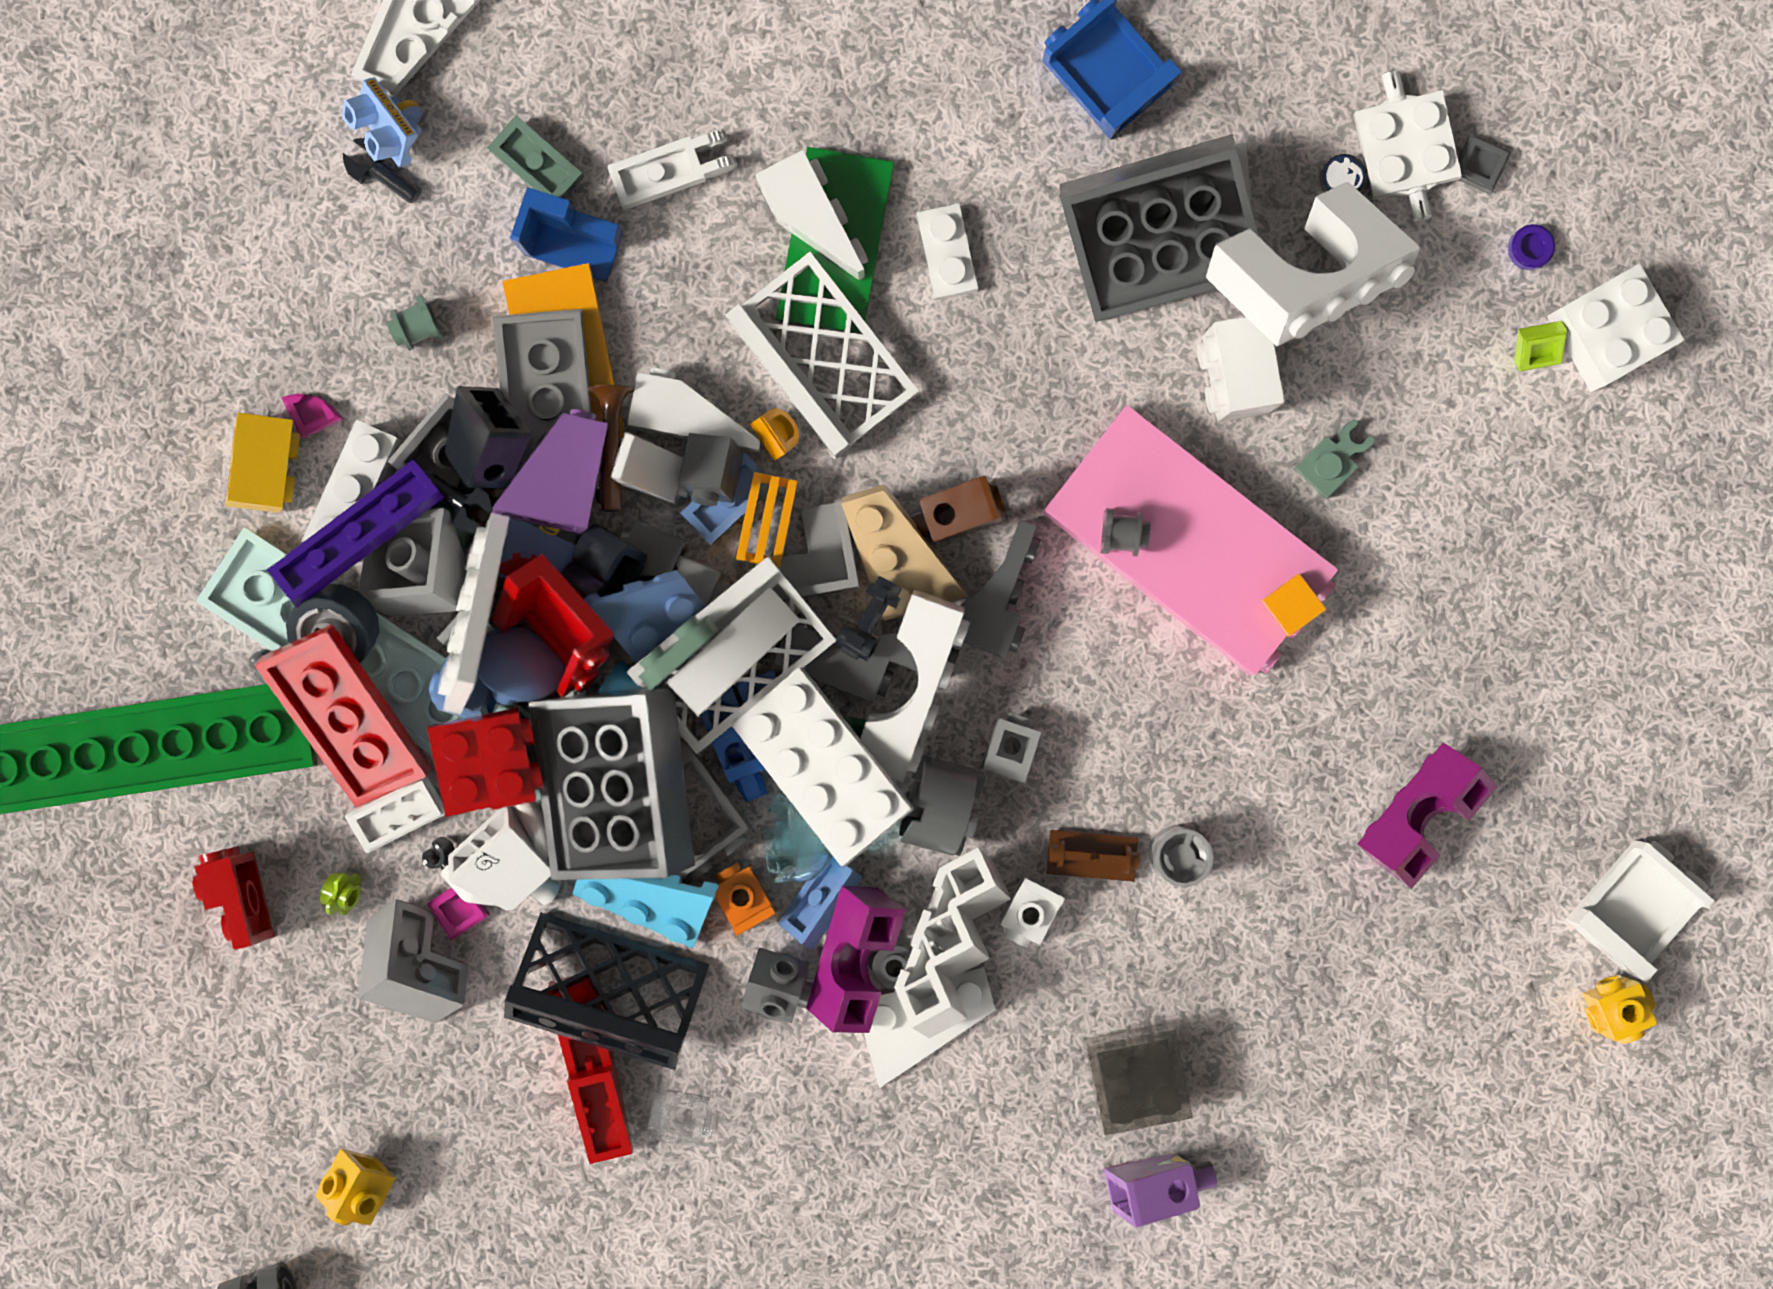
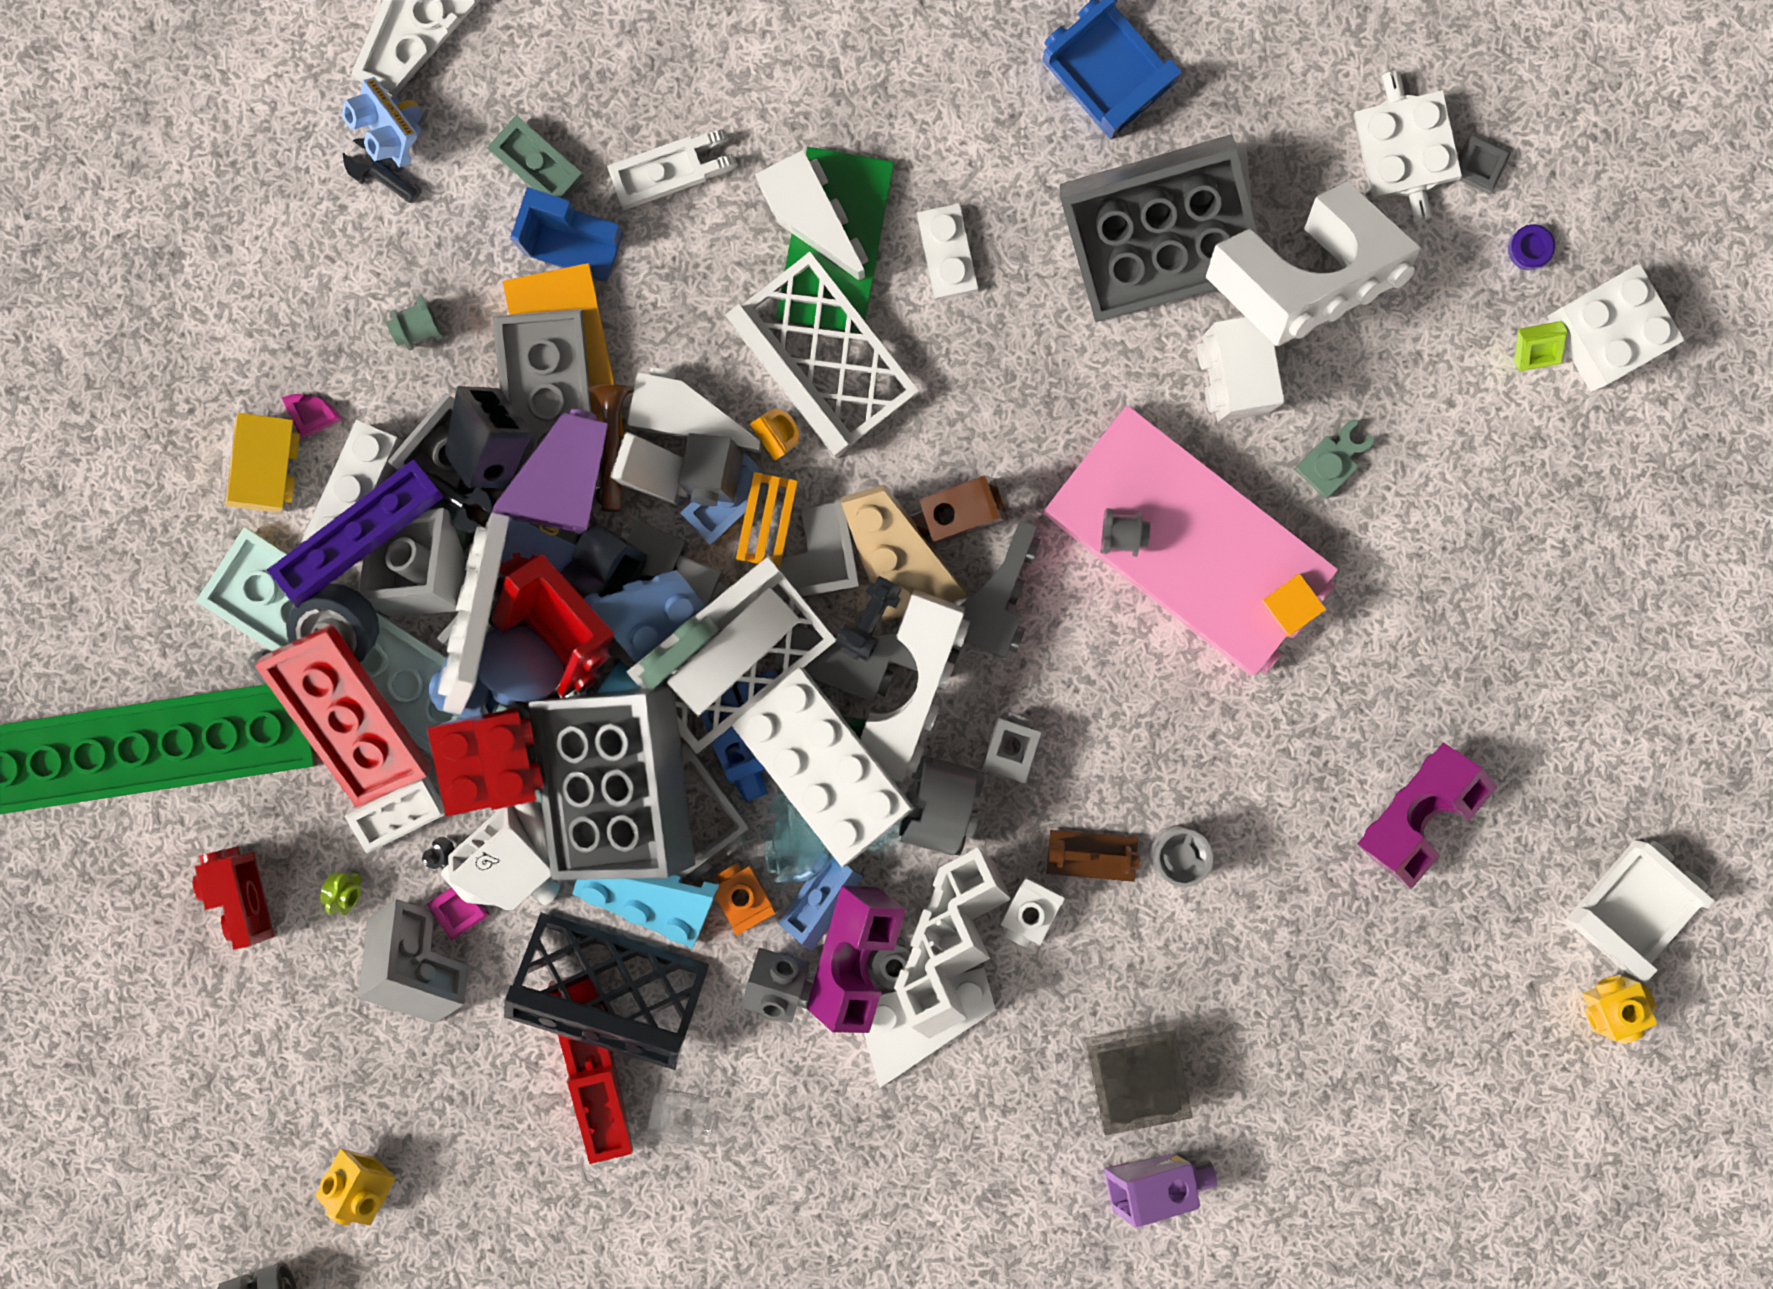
(1343, 169): tile -> none

